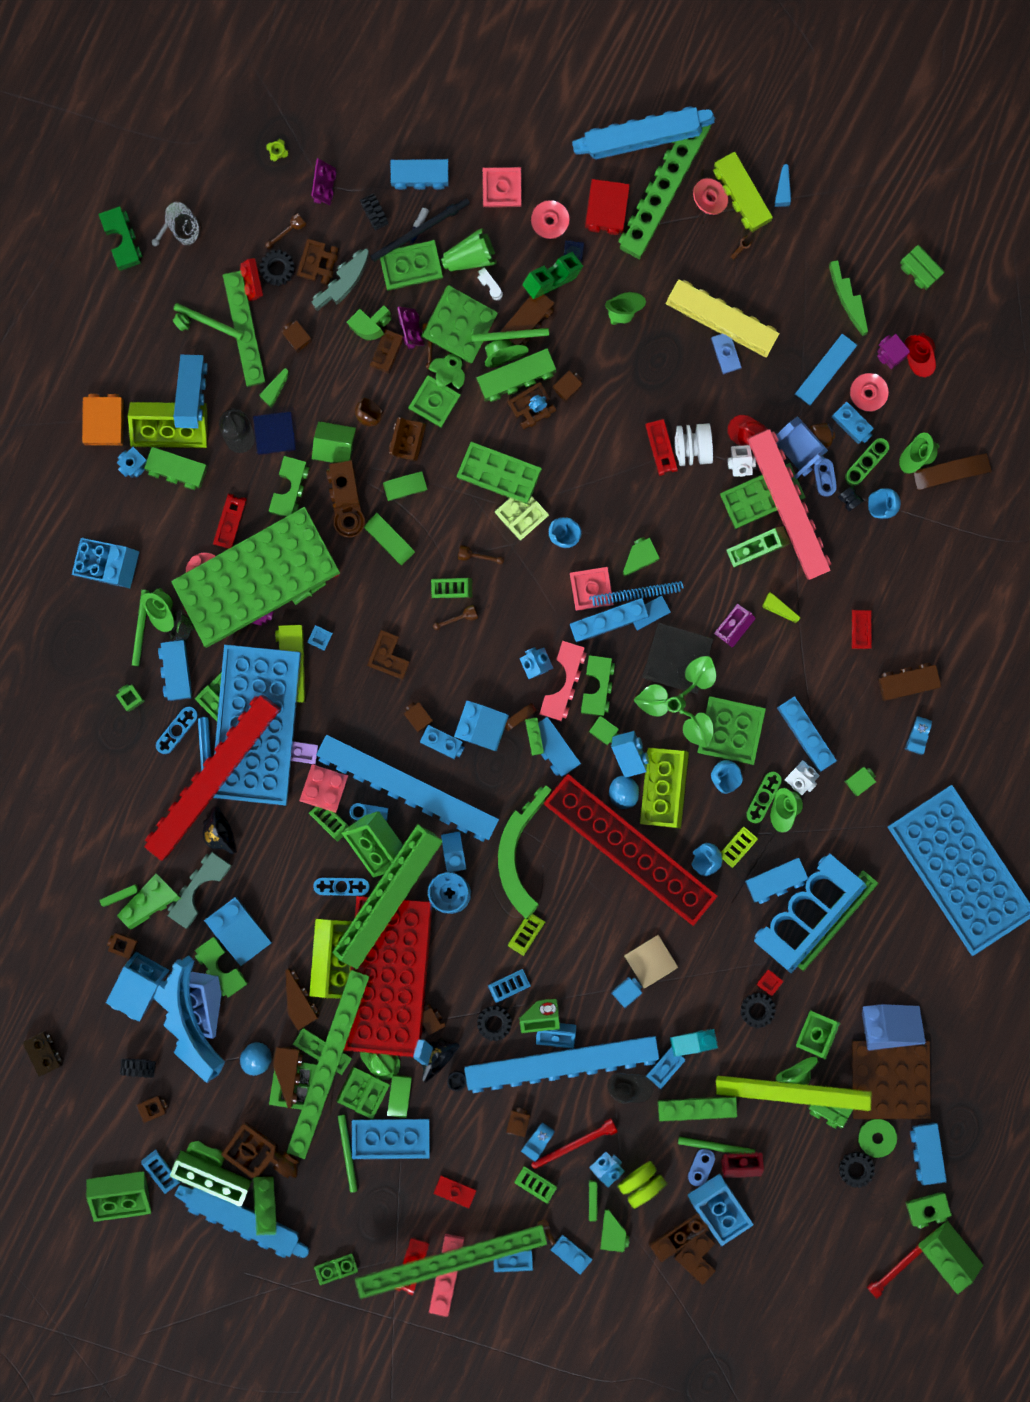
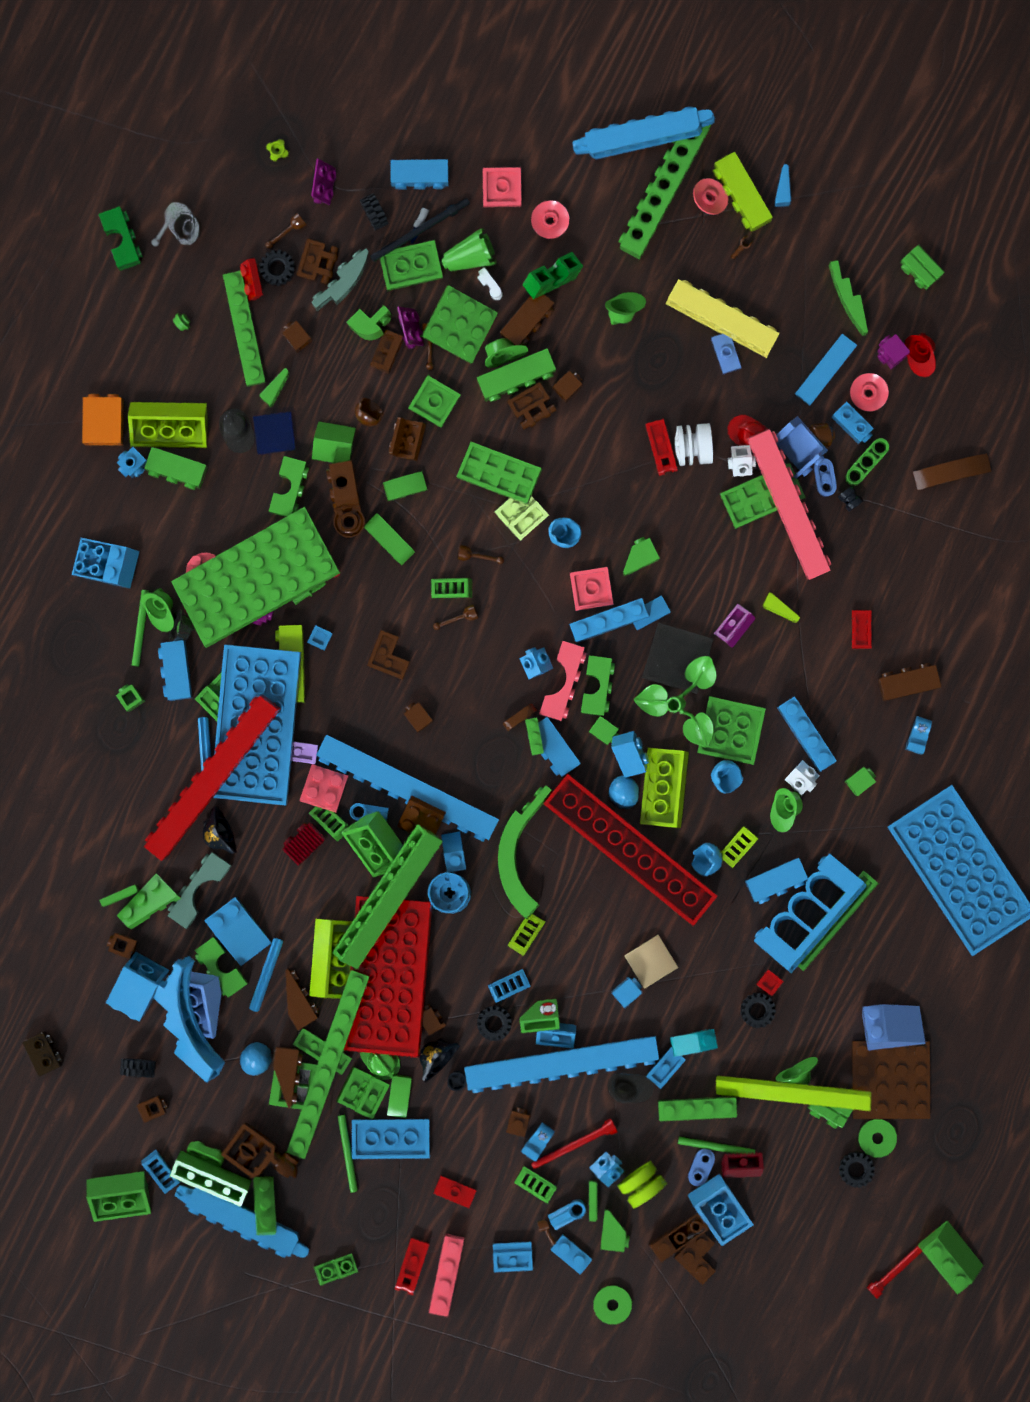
(171, 744): dark azure beam -> none
(189, 391): dark azure brick -> none
(208, 321): bright green bar -> none
(229, 522): red plate -> none
(266, 974): none -> dark azure axle
(303, 843): none -> dark red brick
(355, 882): dark azure beam -> none
(422, 814): none -> reddish brown plate
(423, 1052): dark azure tile -> none
(442, 742): dark azure brick -> none
(447, 373): bright green plate -> none
(450, 1261): bright green plate -> none
(481, 725): dark azure slope -> none
(510, 335): bright green bar -> none
(538, 403): dark azure plate -> none
(566, 1215): none -> dark azure piece
(575, 247): tile -> none
(607, 206): red brick -> none
(620, 1313): none -> bright green tile
(641, 590): dark azure piece -> none
(758, 546): bright green slope -> none
(771, 795): bright green beam -> none
(817, 1034): bright green slope -> none
(884, 503): dark azure hair -> none
(917, 1206): bright green brick -> none
(919, 453): bright green piece -> none
(928, 1153): dark azure brick -> none

